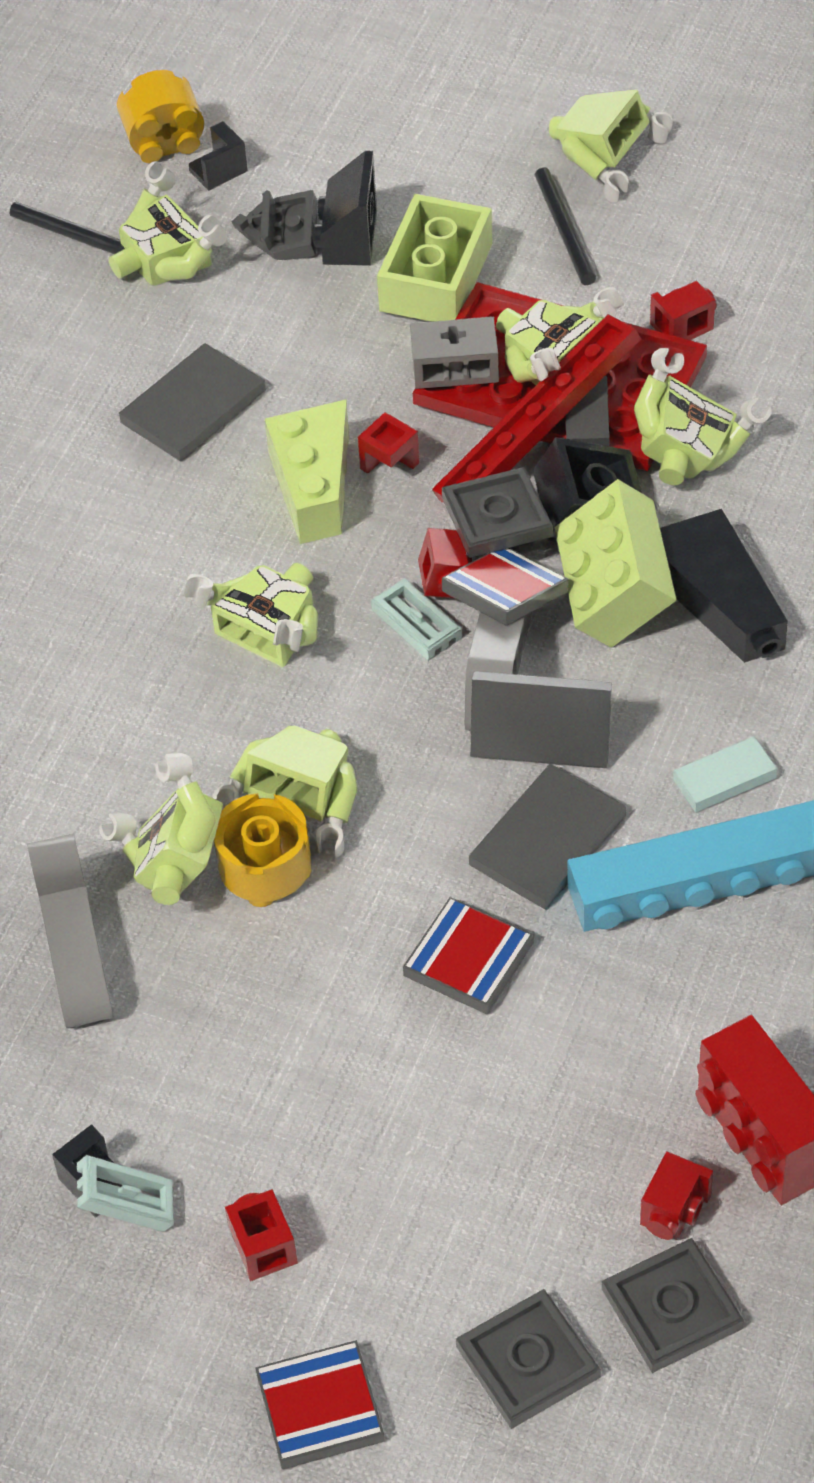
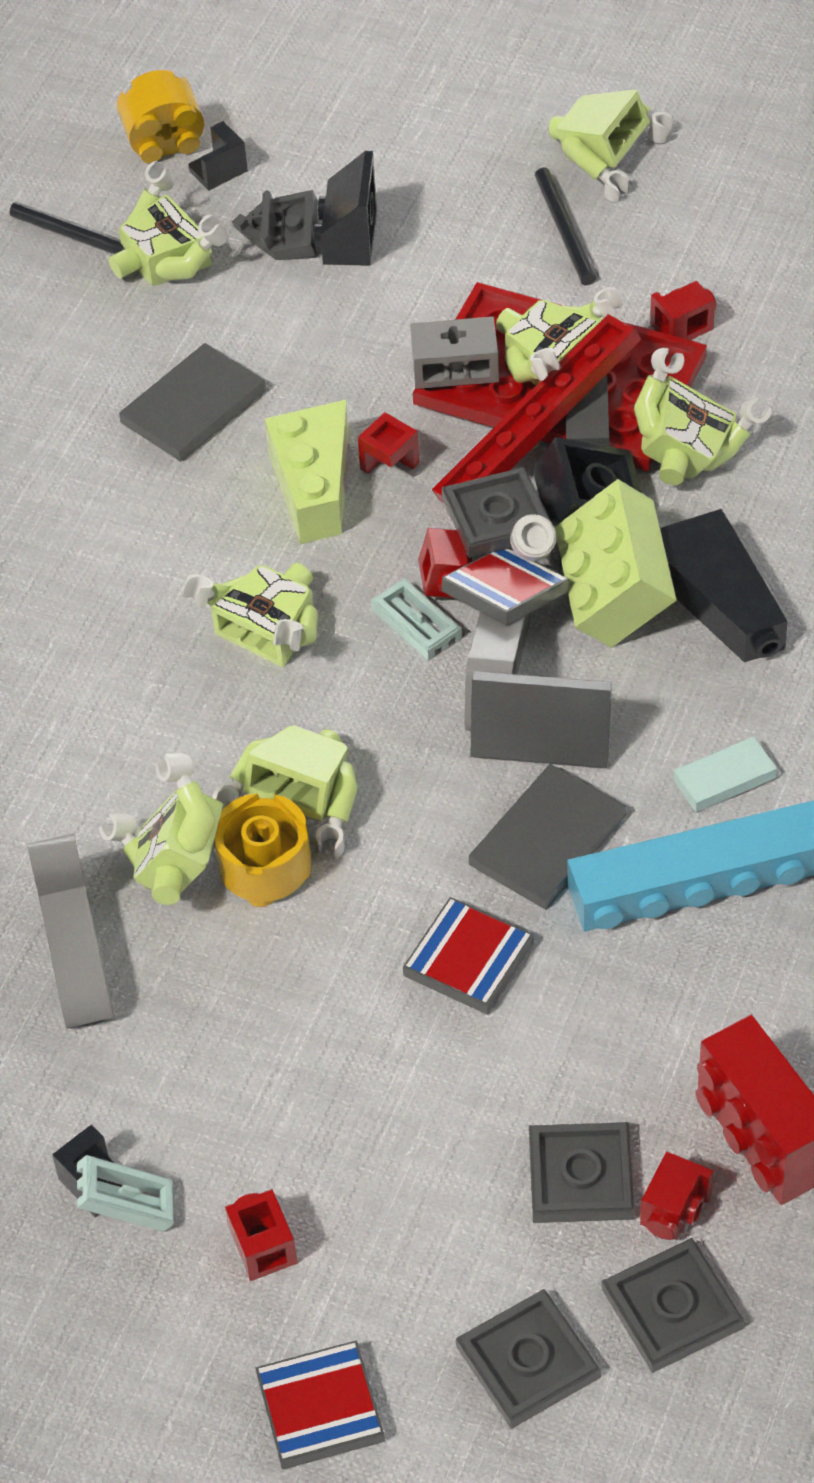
(434, 259): yellowish green brick -> none
(533, 538): none -> white tile
(581, 1172): none -> dark grey tile

